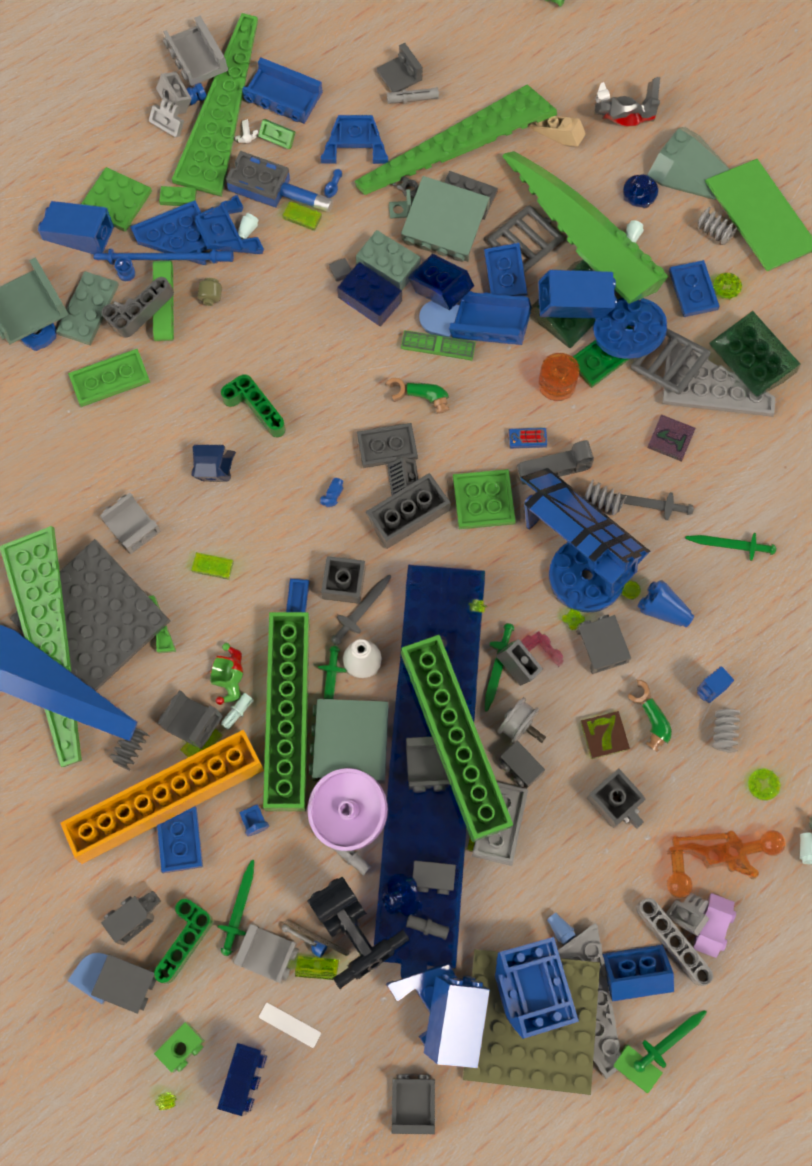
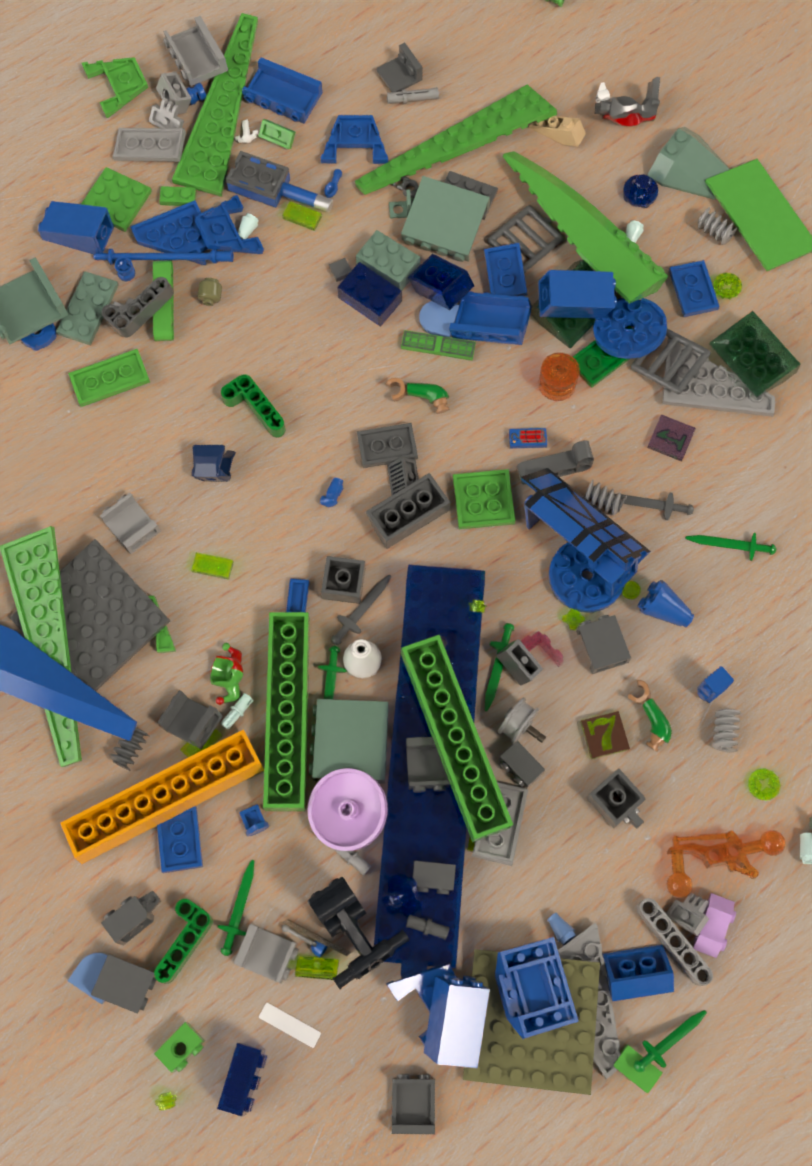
(124, 79): none -> bright green wing
(149, 144): none -> light grey tile

